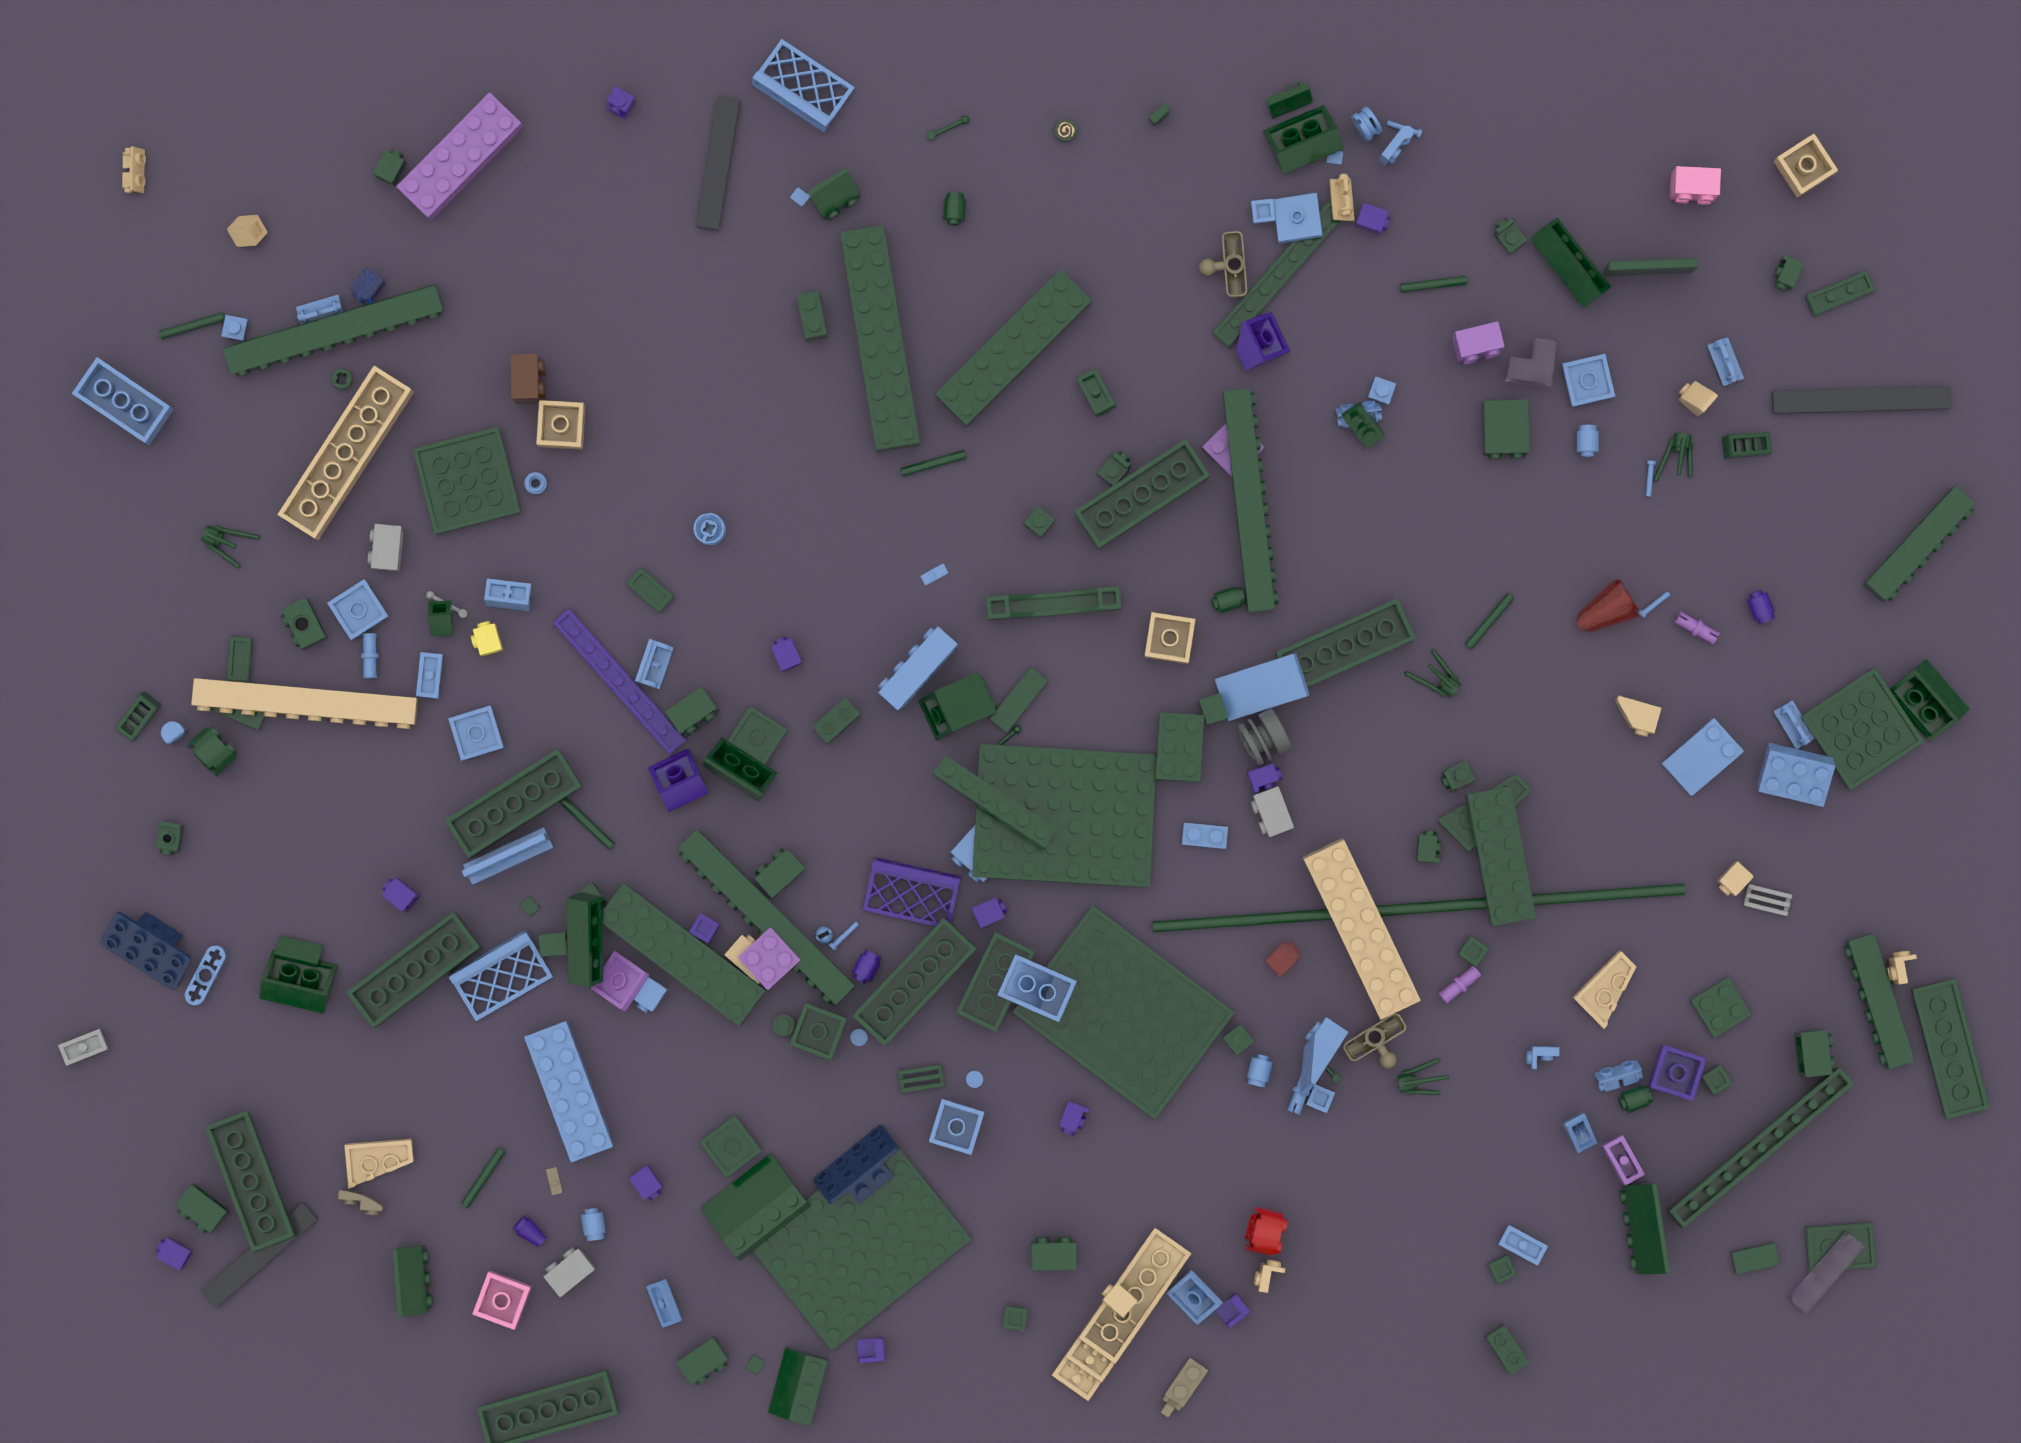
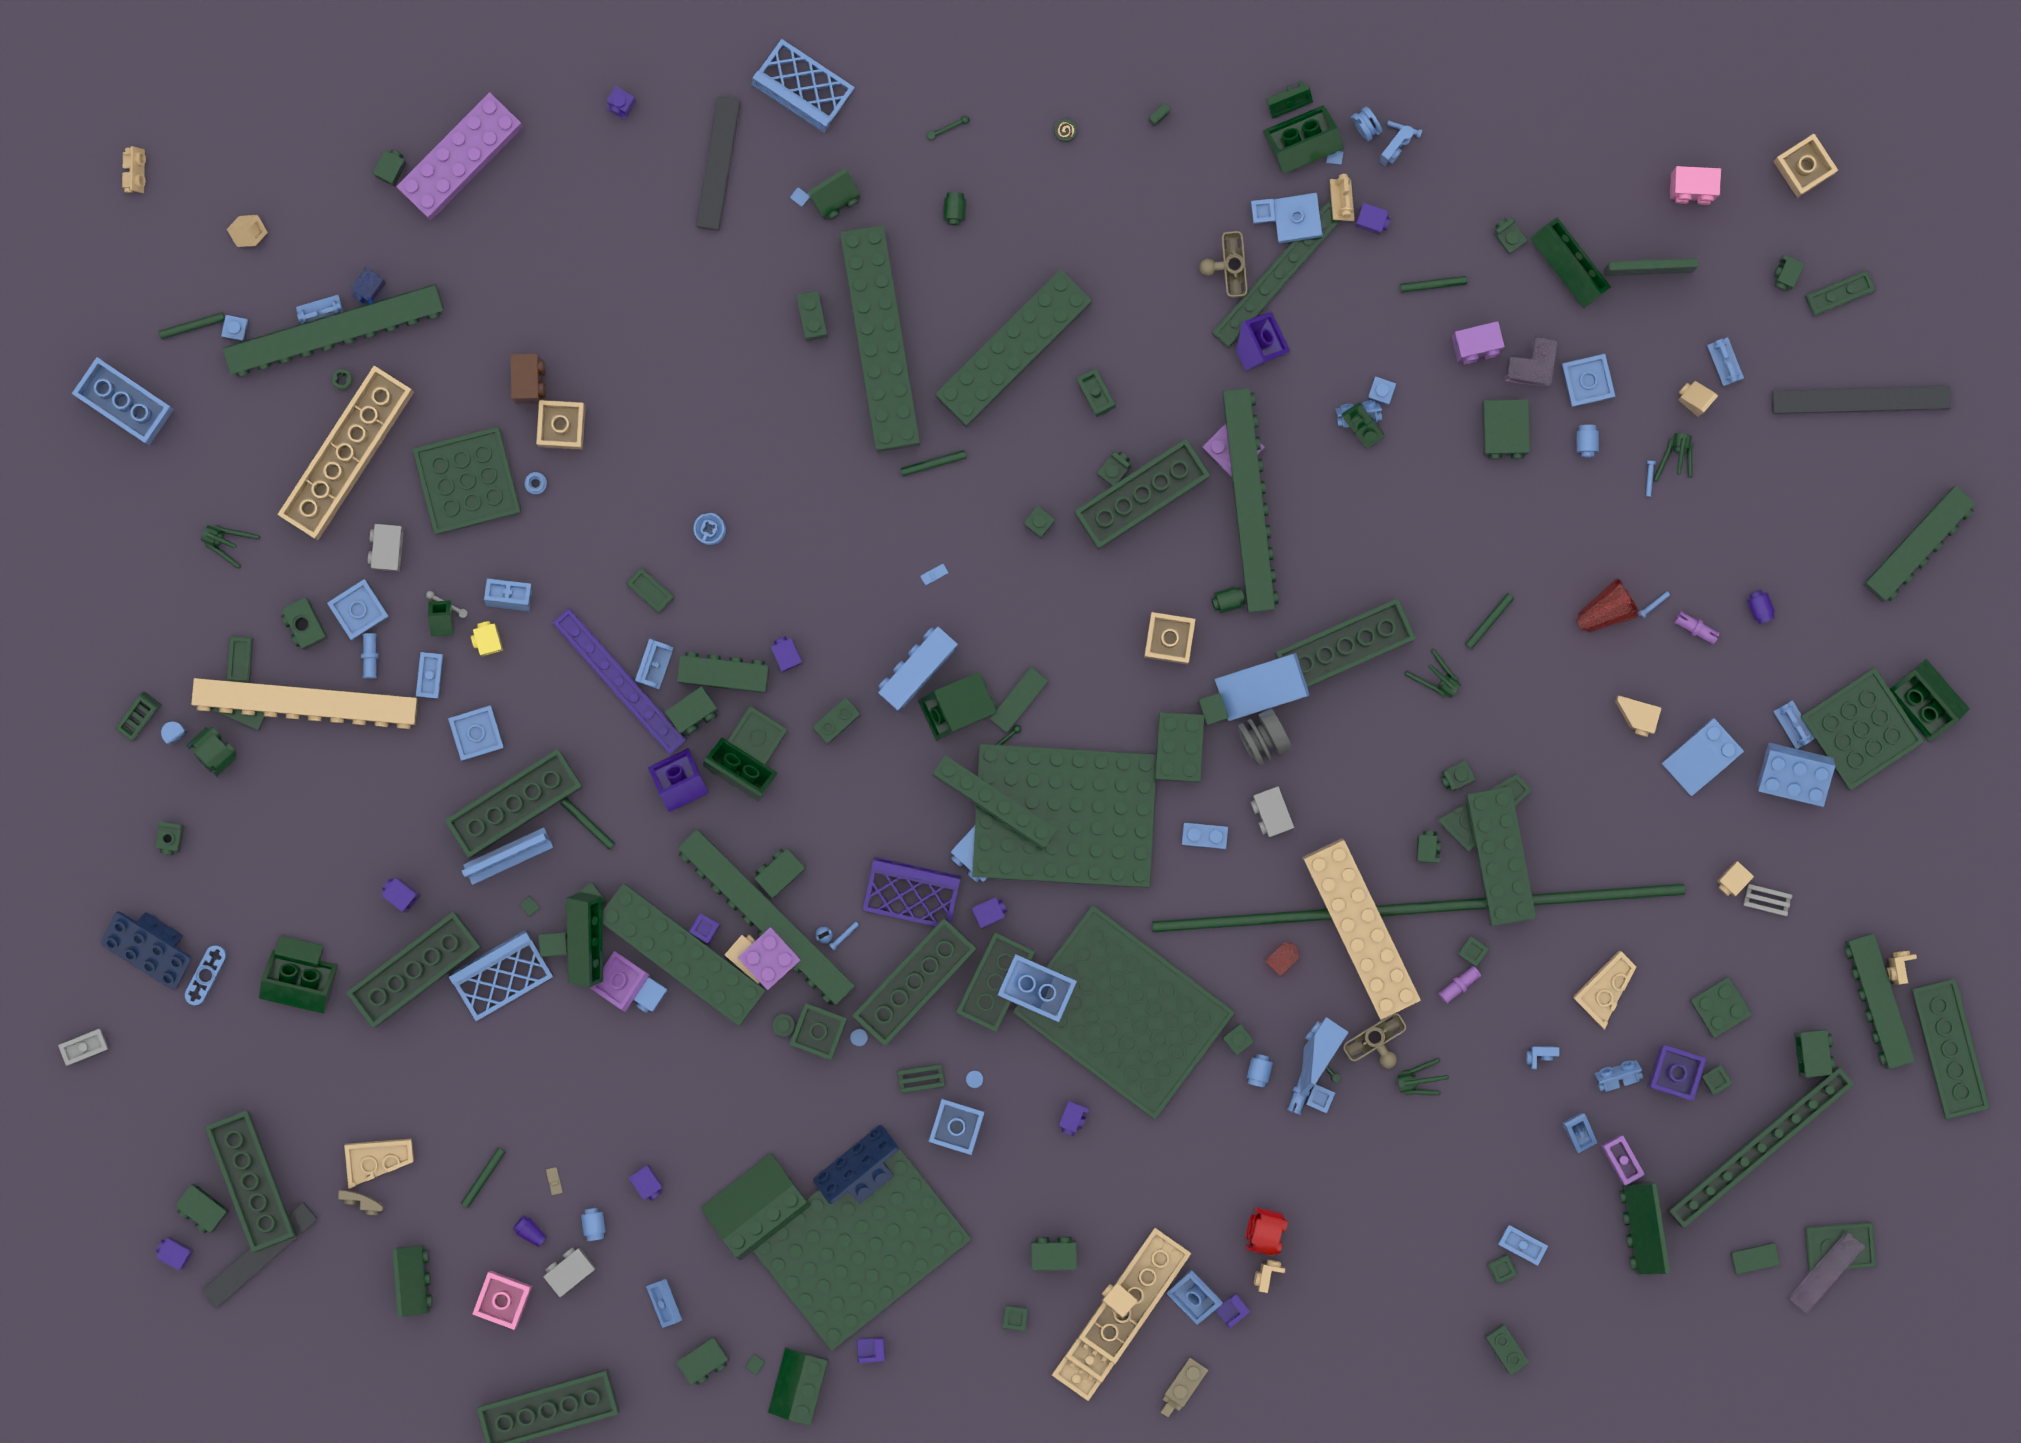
(569, 1091): medium blue brick -> none
(722, 673): none -> dark green brick
(730, 1146): dark green plate -> none
(866, 967): dark purple brick -> none
(1053, 603): dark green arch -> none
(1264, 777): dark purple brick -> none
(1635, 1099): dark green brick -> none
(1729, 446): dark green slope -> none

